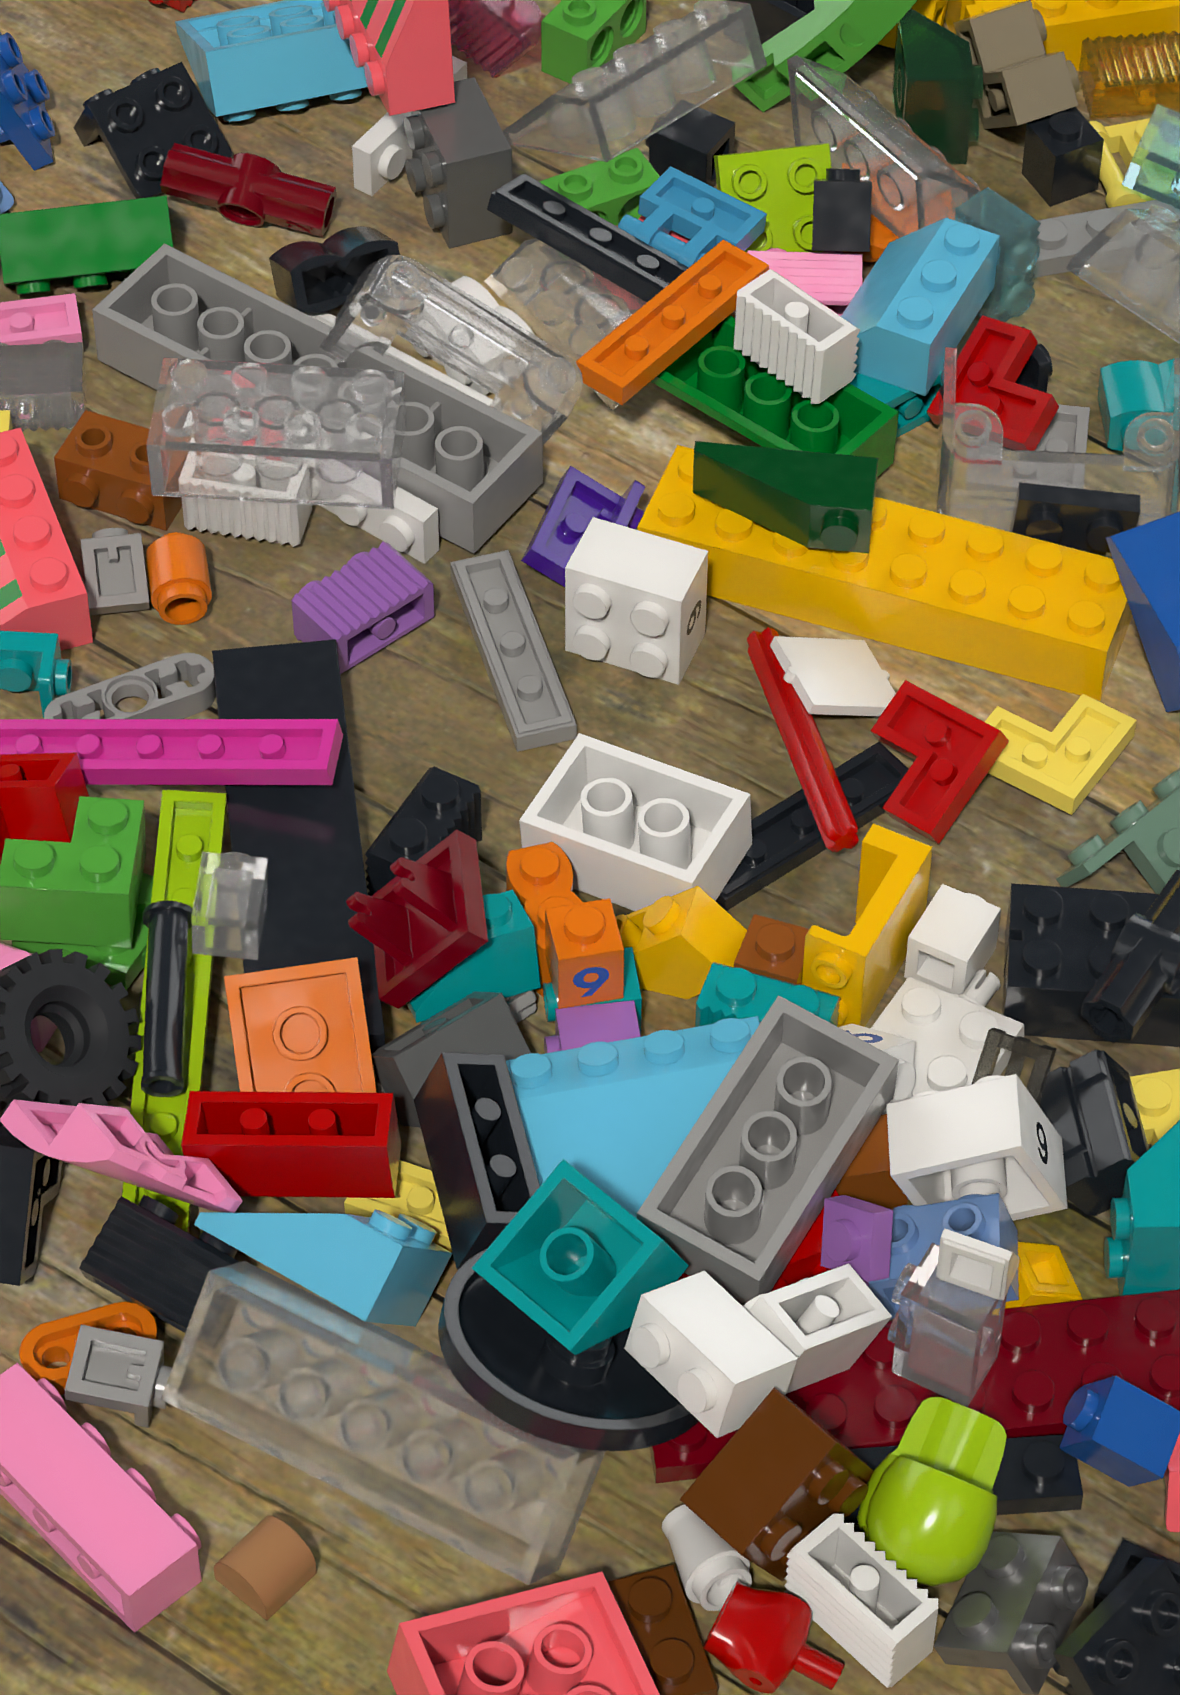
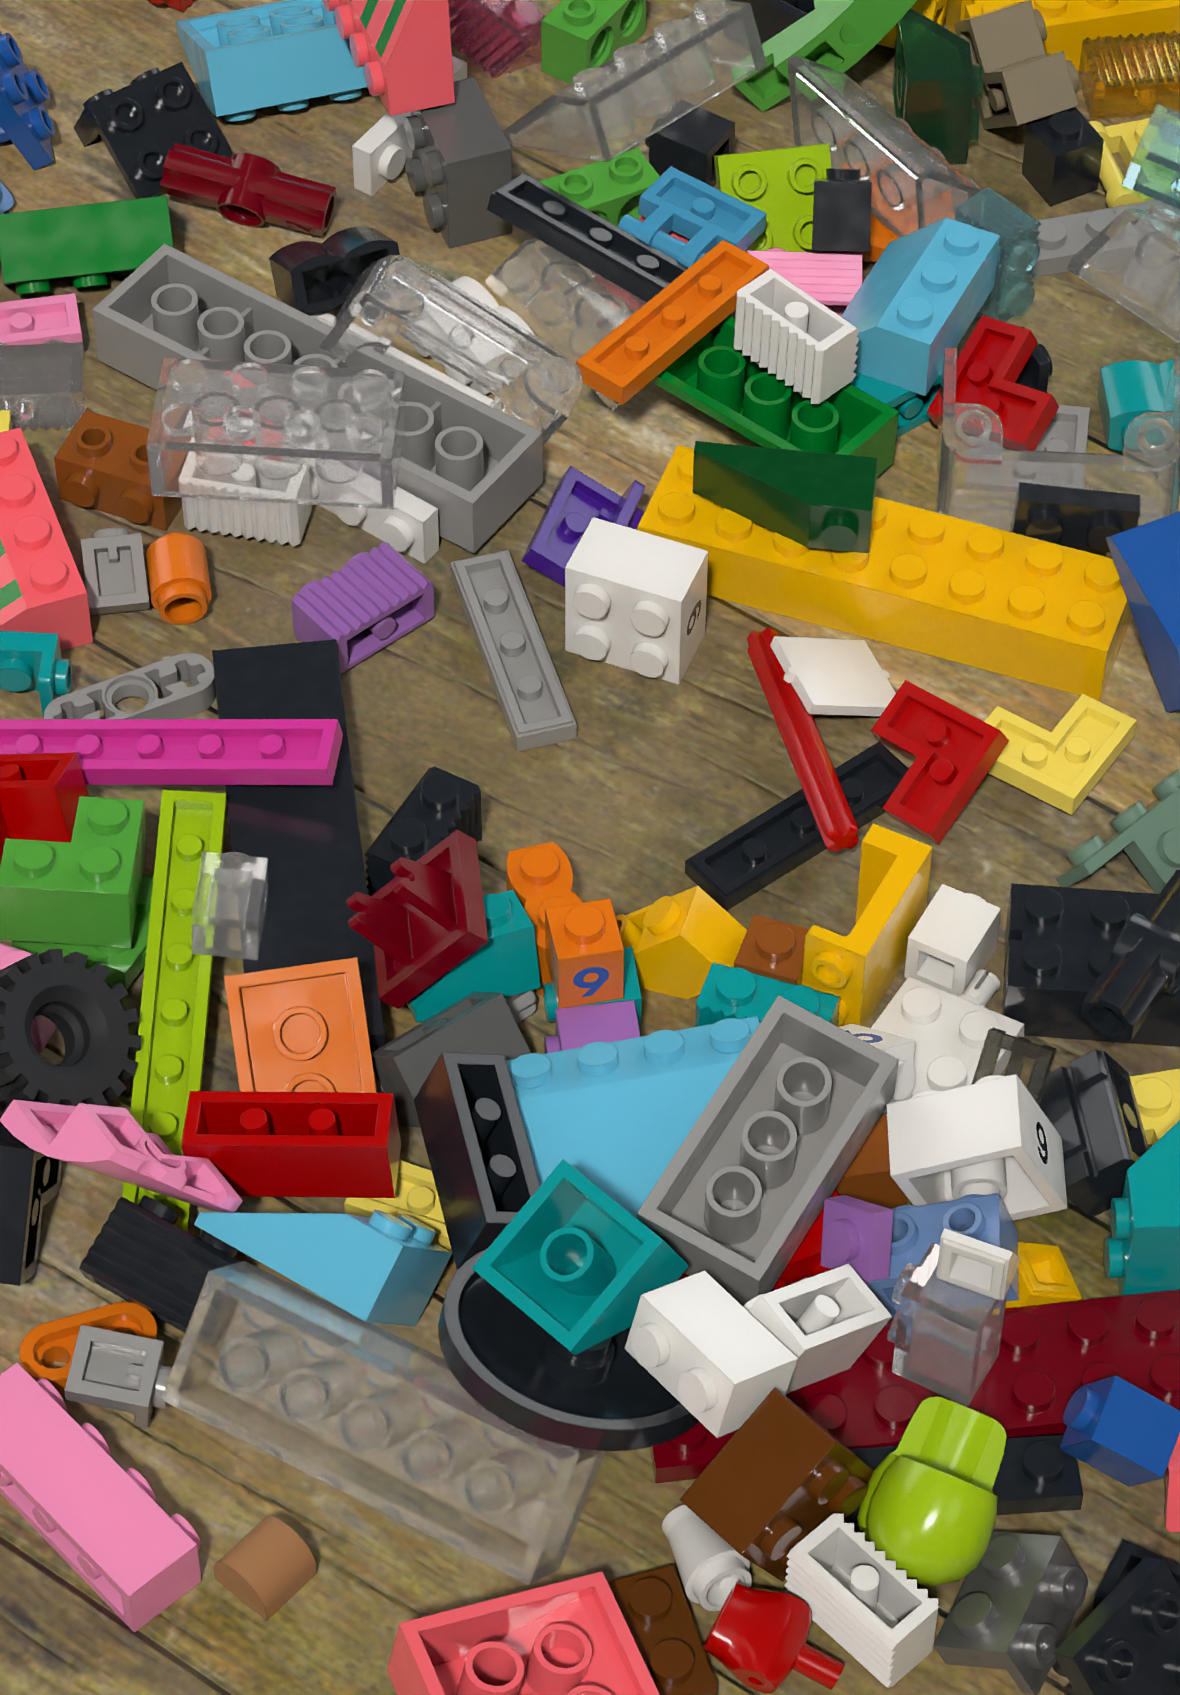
(165, 997): black pin -> none
(638, 825): white brick -> none

